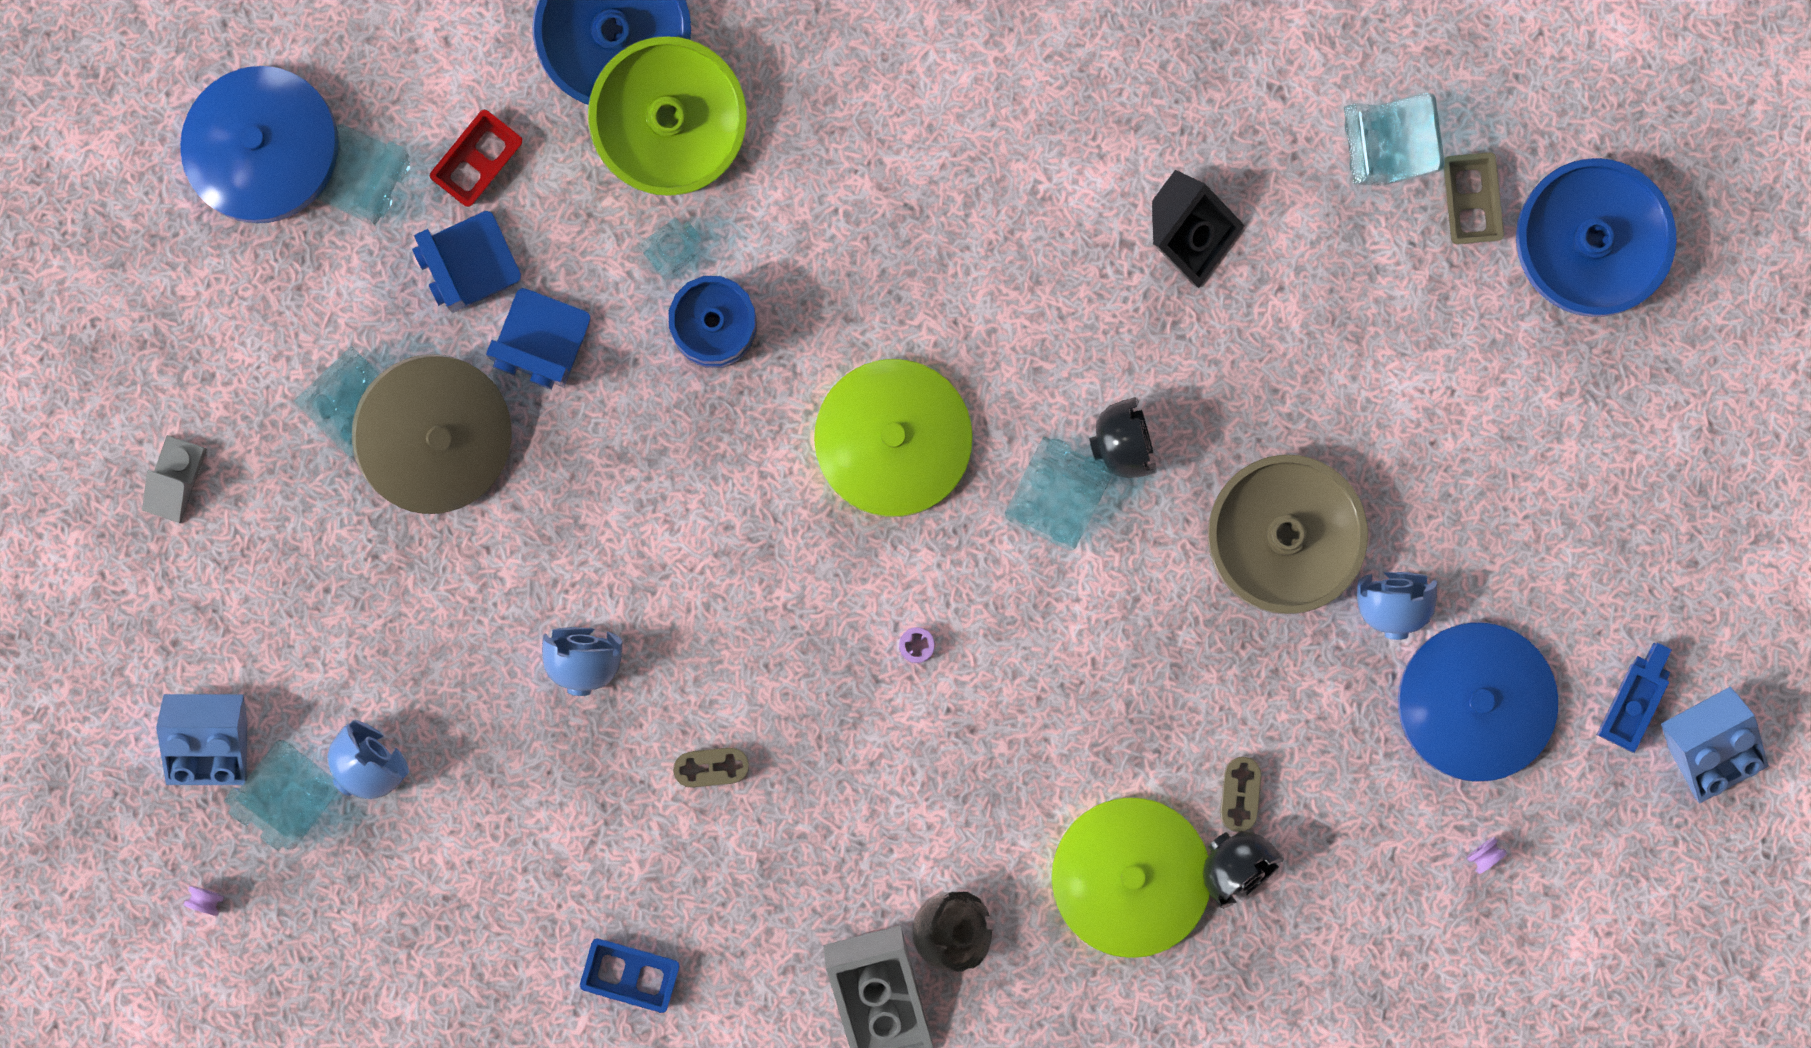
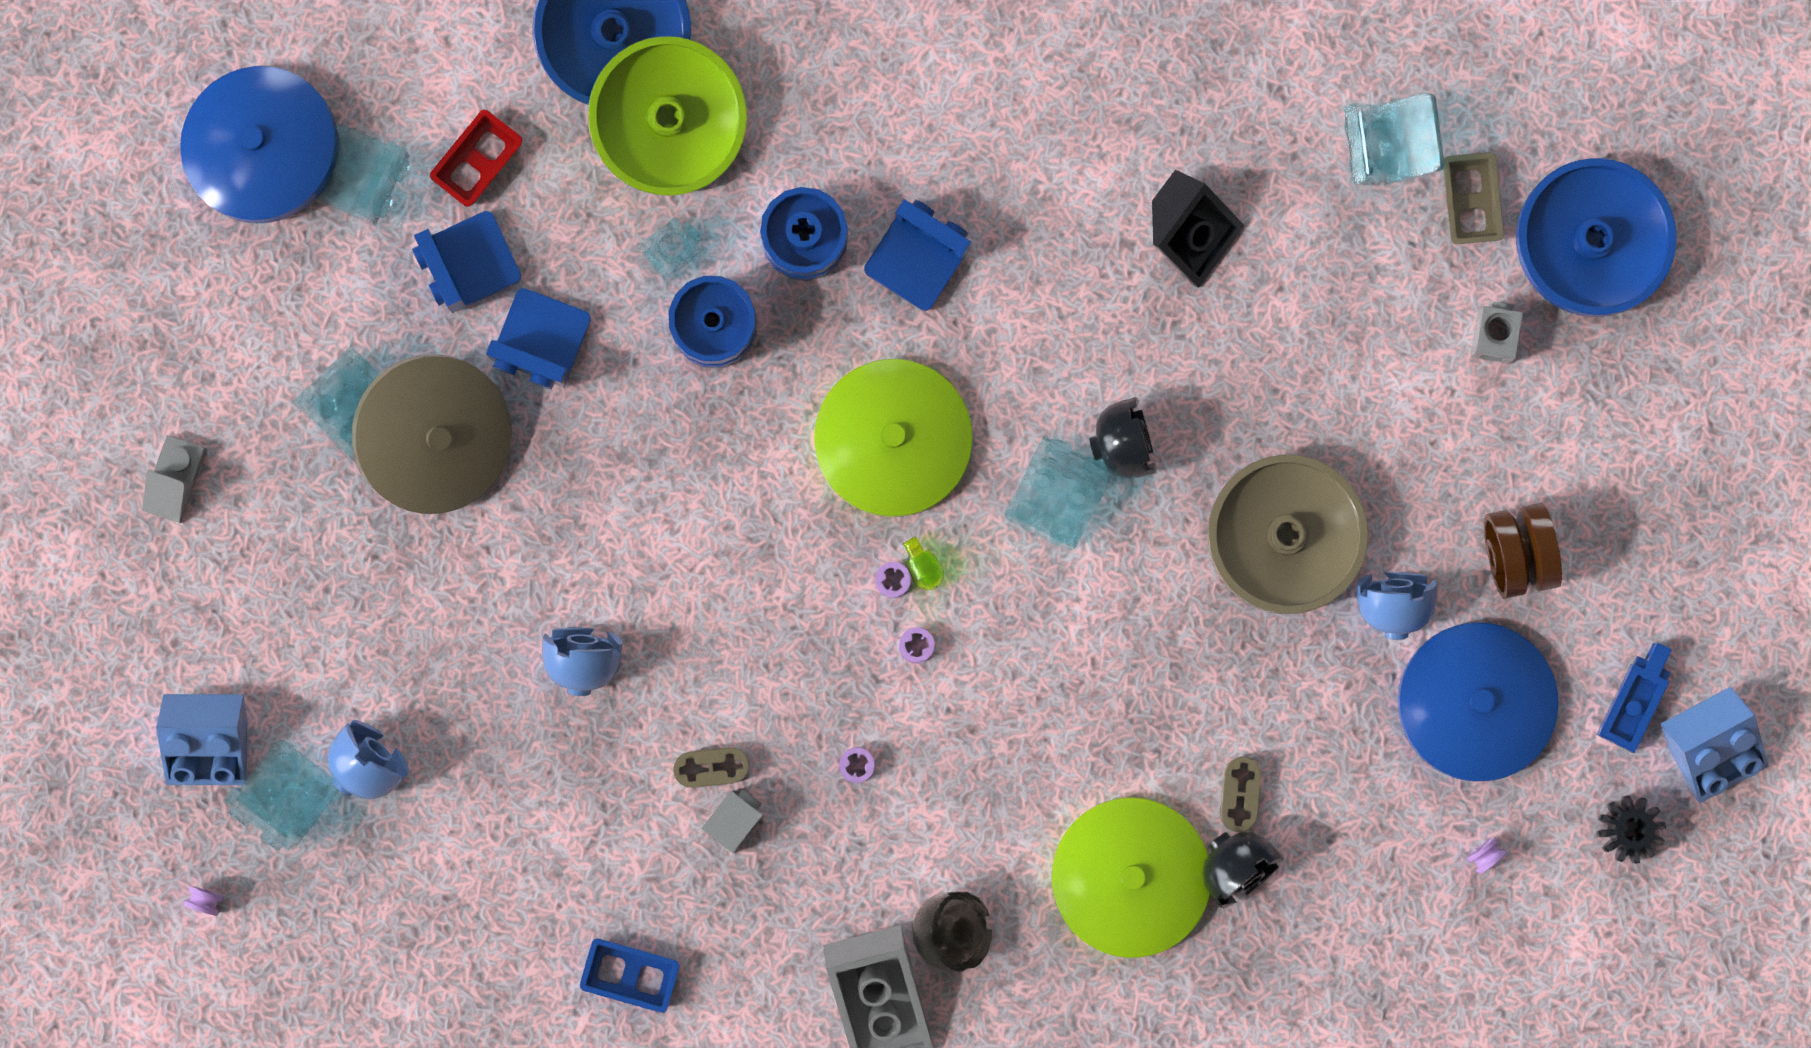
(733, 820): none -> light grey brick
(804, 210): none -> blue wheel
(869, 767): none -> lavender bush
(881, 577): none -> lavender bush
(918, 255): none -> blue bracket
(923, 566): none -> clear neon green cylinder
(1486, 347): none -> light grey brick
(1522, 550): none -> reddish brown wheel
(1645, 831): none -> black gear

